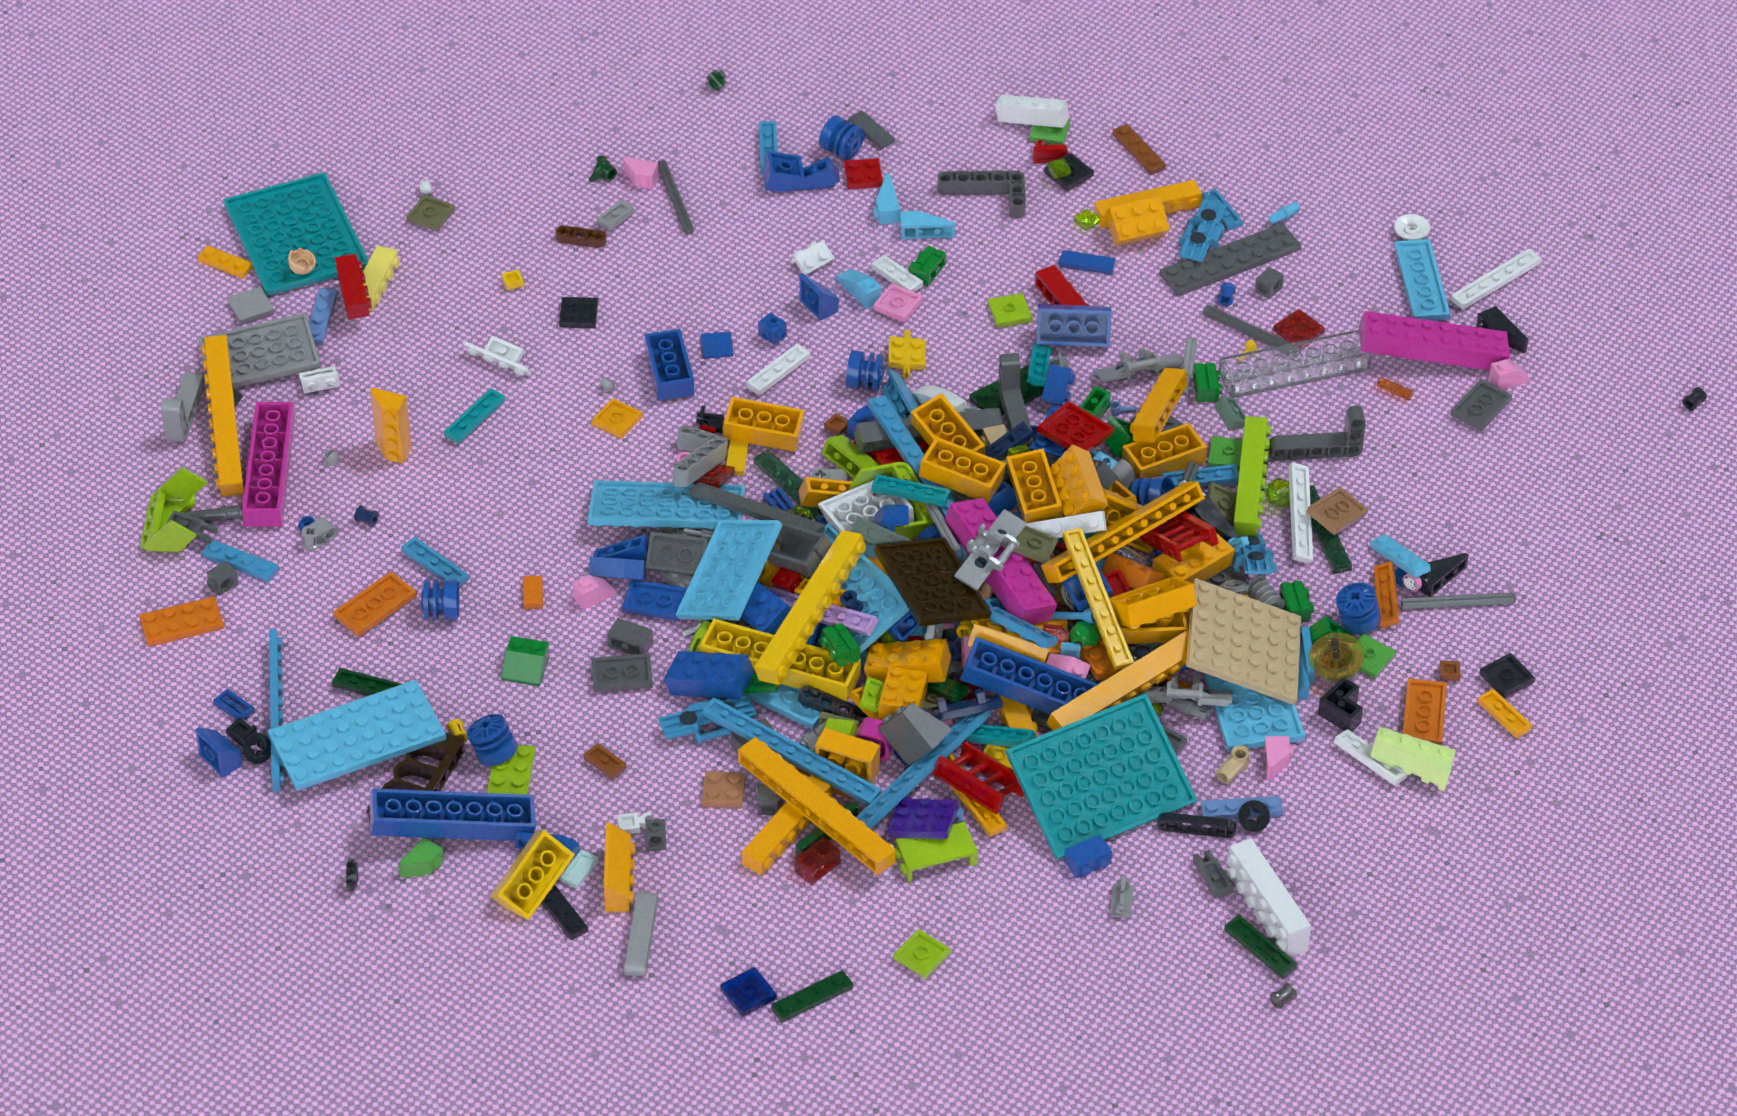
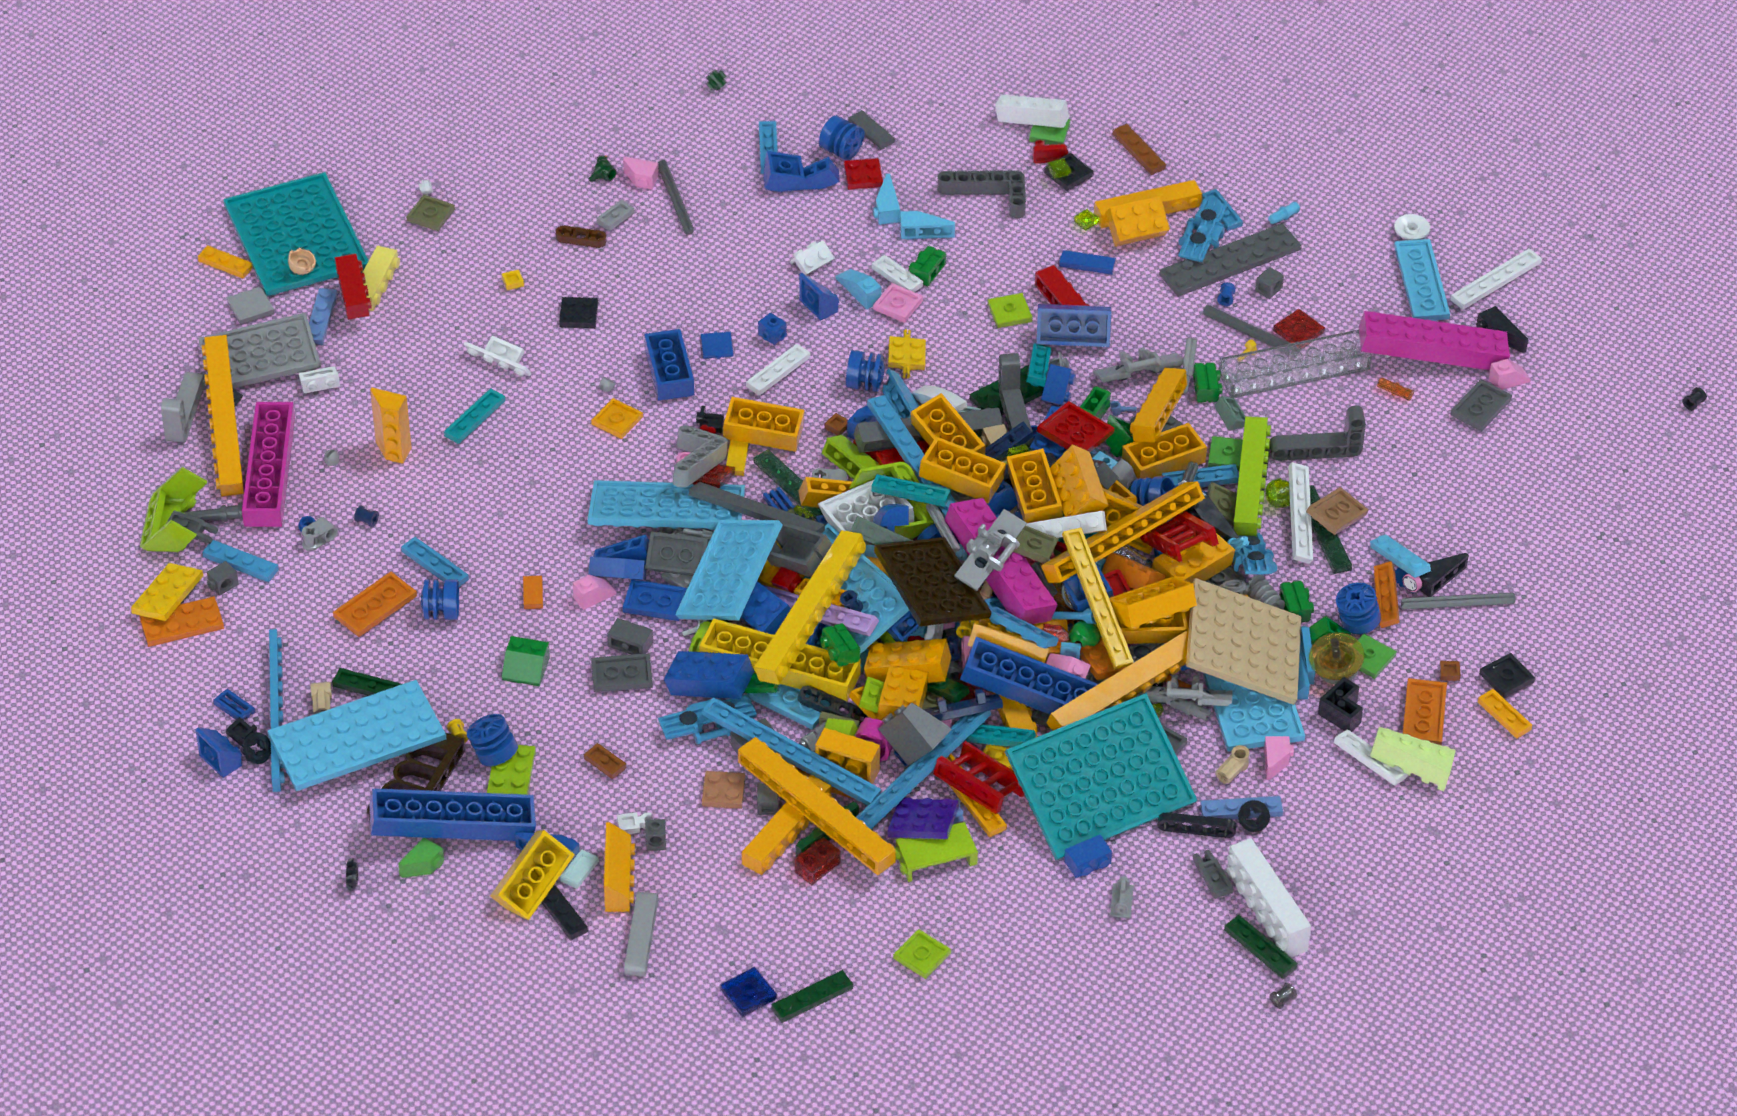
(167, 591): none -> yellow plate
(321, 696): none -> tan piece

